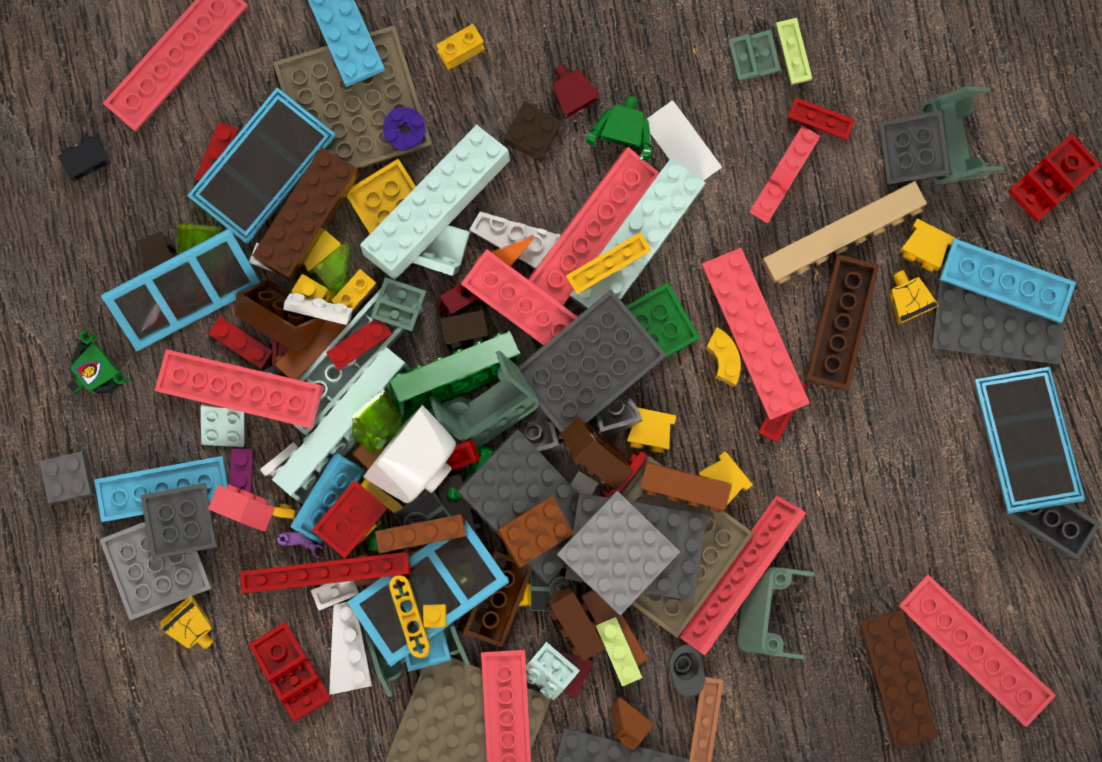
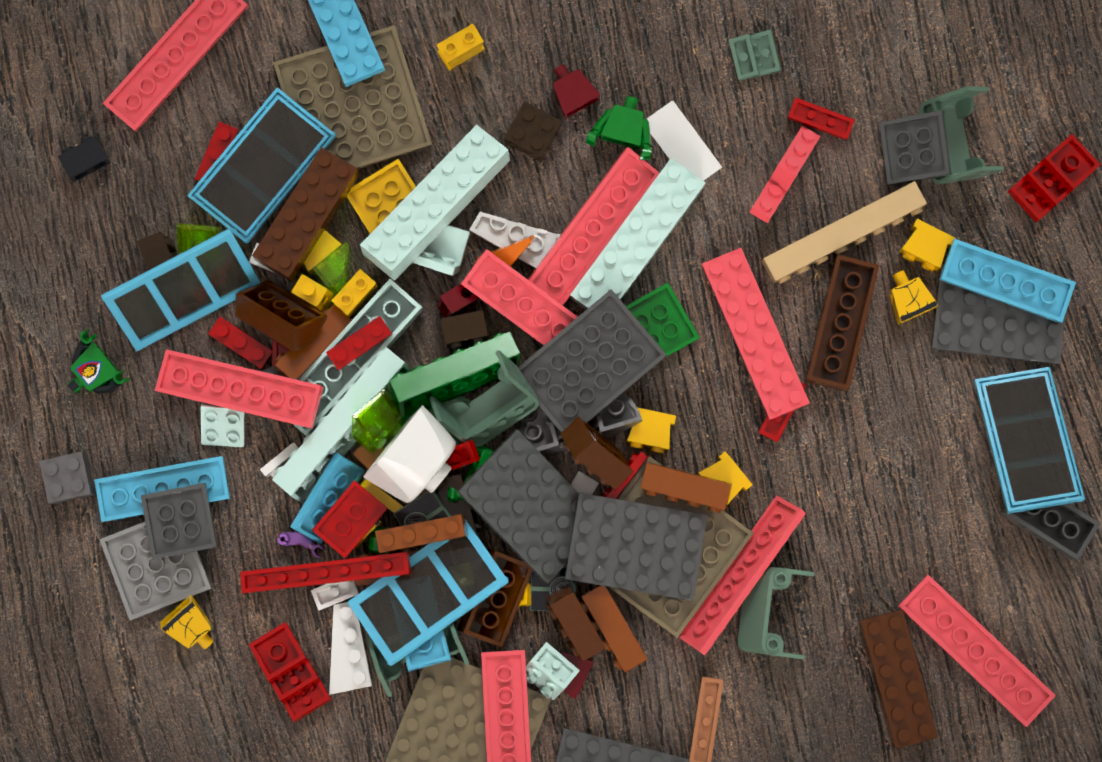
(242, 469): magenta plate -> none
(242, 507): coral brick -> none
(285, 511): yellow plate -> none
(318, 308): white plate -> none
(397, 118): dark purple plate -> none
(398, 304): sand green slope -> none
(413, 615): yellow beam -> none
(435, 616): yellow plate -> none
(535, 531): dark orange plate -> none
(608, 263): yellow plate -> none
(618, 553): light grey plate -> none
(619, 651): yellowish green plate -> none
(629, 724): dark orange slope -> none
(687, 670): dark grey piece -> none
(726, 357): yellow brick -> none
(793, 51): yellowish green plate -> none

